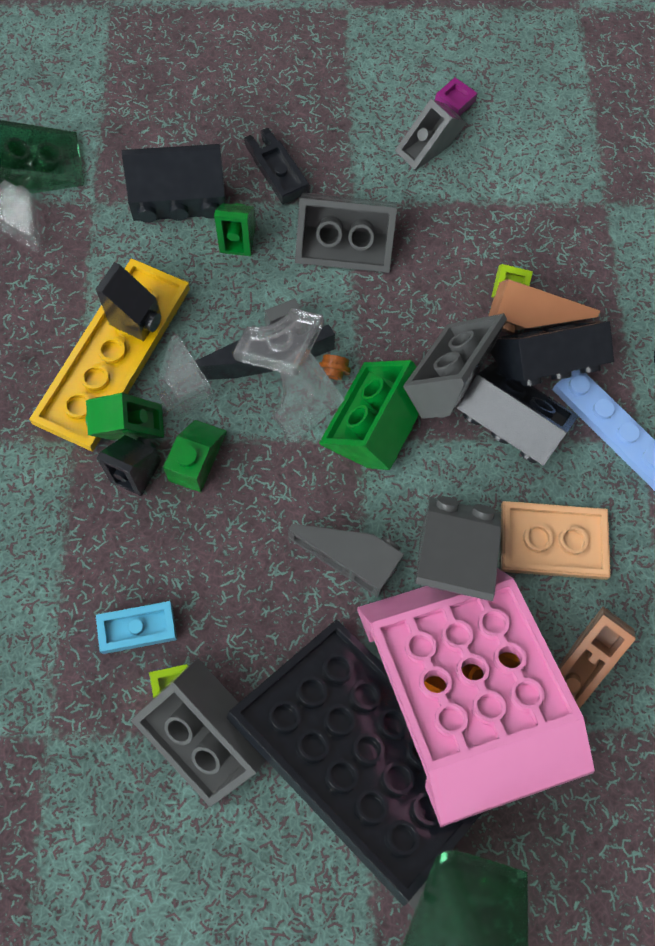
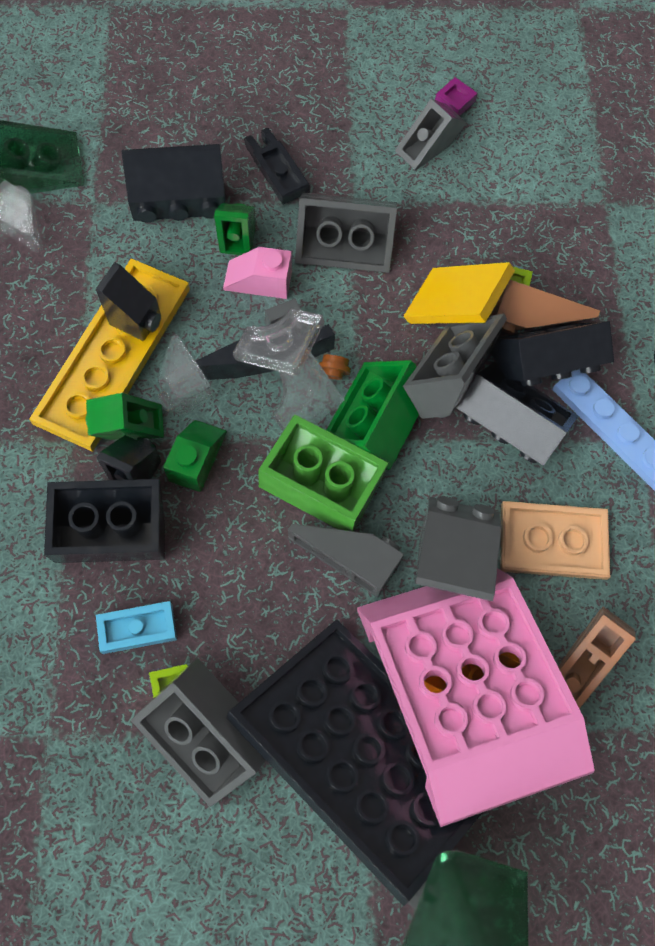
(104, 521): none -> black slope
(260, 273): none -> bright pink slope
(321, 474): none -> bright green slope
(459, 294): none -> yellow tile

